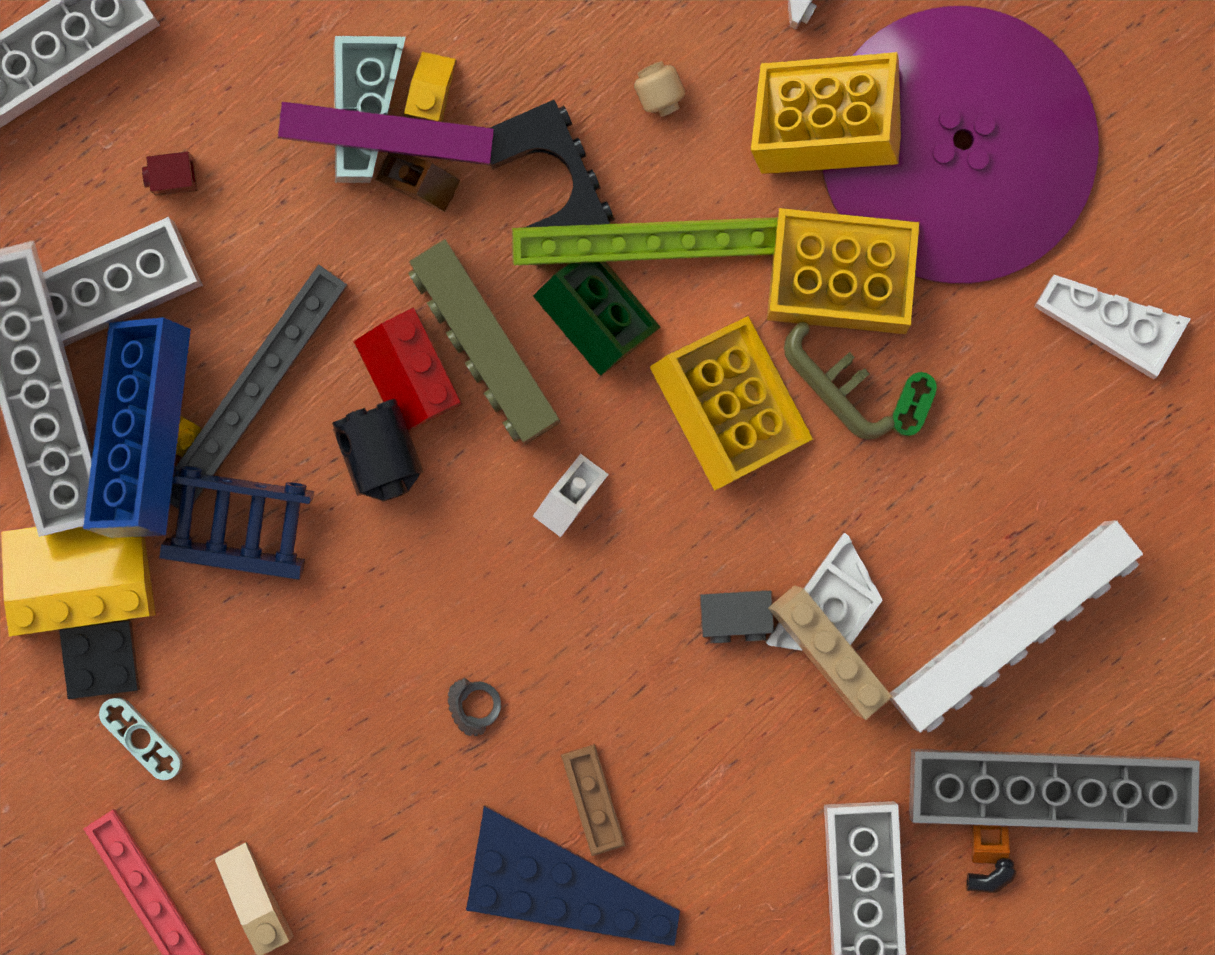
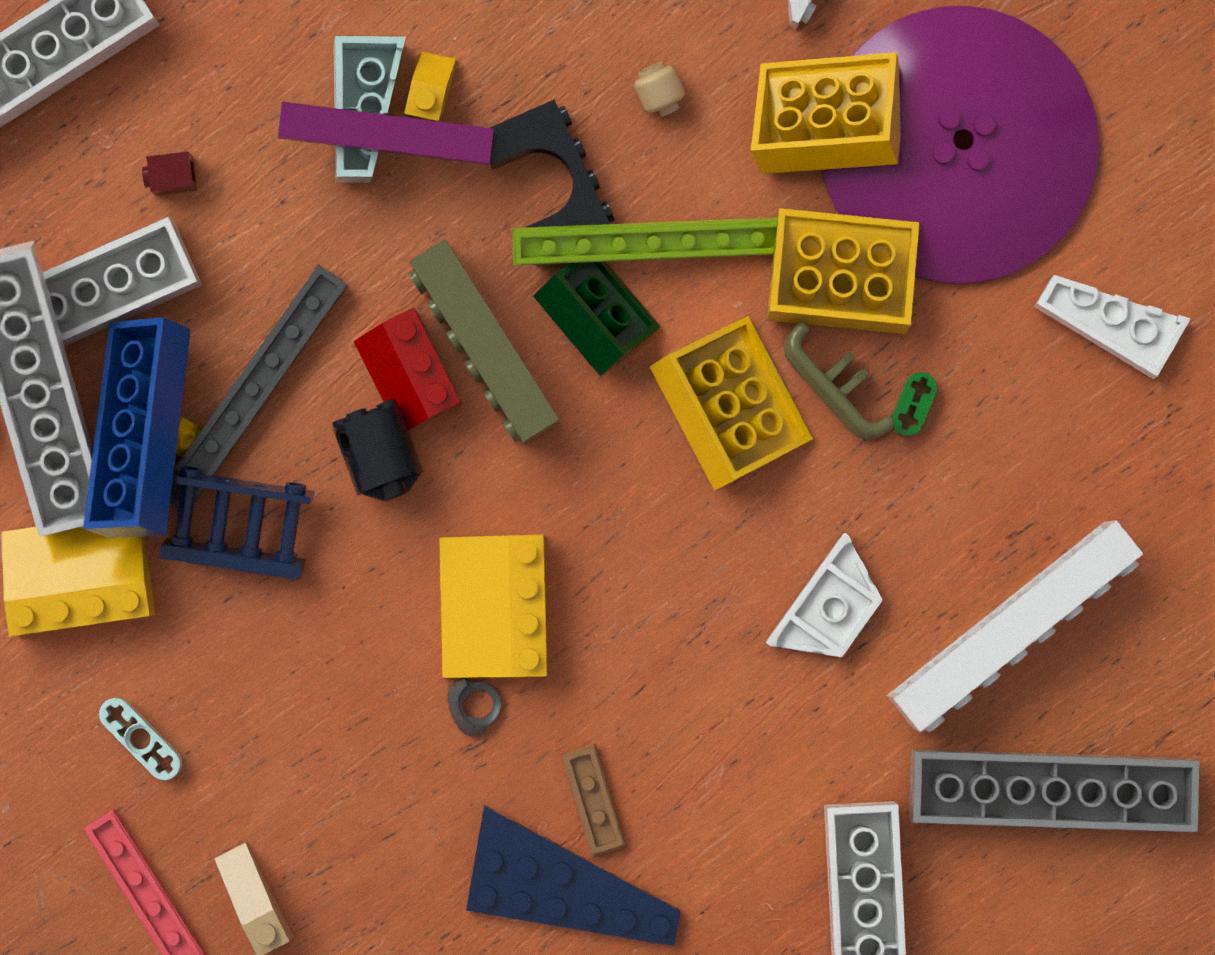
(99, 659): black plate -> none
(418, 180): reddish brown slope -> none
(493, 606): none -> yellow slope
(570, 495): white slope -> none
(736, 615): dark grey brick -> none
(830, 652): tan brick -> none
(989, 843): orange slope -> none
(995, 880): black arm -> none

